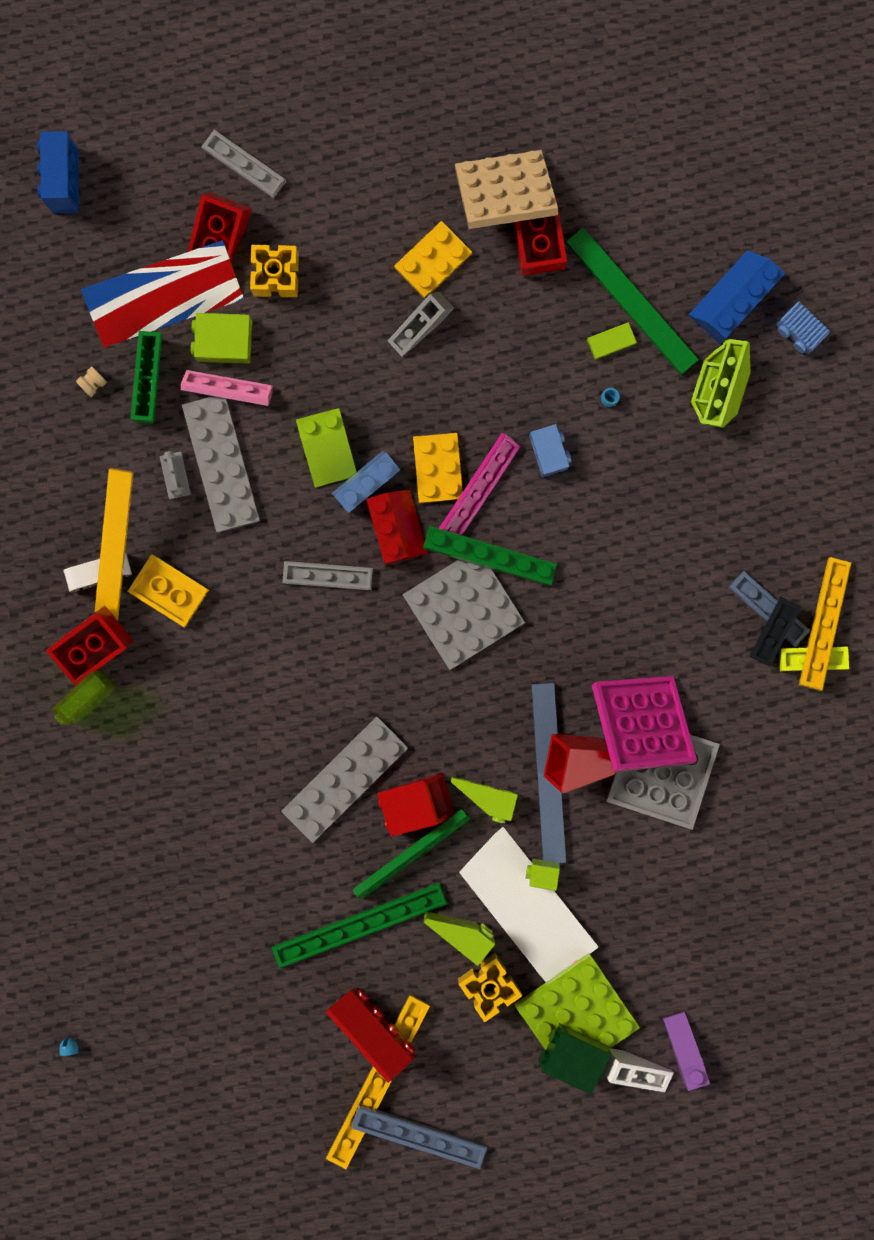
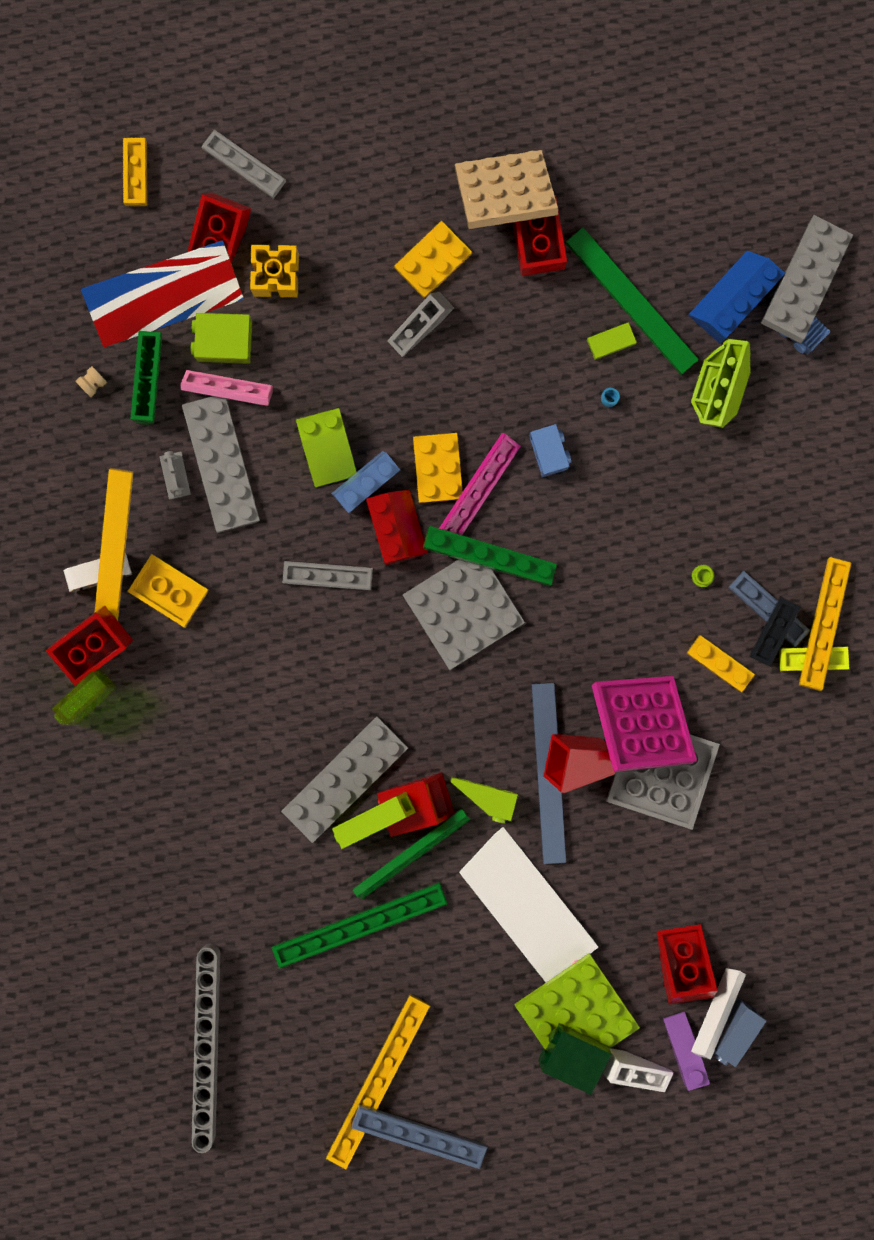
(58, 172): blue brick -> none
(68, 1047): dark azure hinge -> none
(135, 171): none -> yellow plate
(202, 1057): none -> light grey beam
(372, 1033): red slope -> none
(373, 820): none -> lime brick
(464, 935): lime slope -> none
(488, 1001): yellow brick -> none
(543, 874): lime brick -> none
(685, 964): none -> red slope
(702, 576): none -> lime plate
(718, 1013): none -> white tile
(720, 663): none -> yellow plate
(739, 1033): none -> sand blue brick
(807, 279): none -> light grey plate

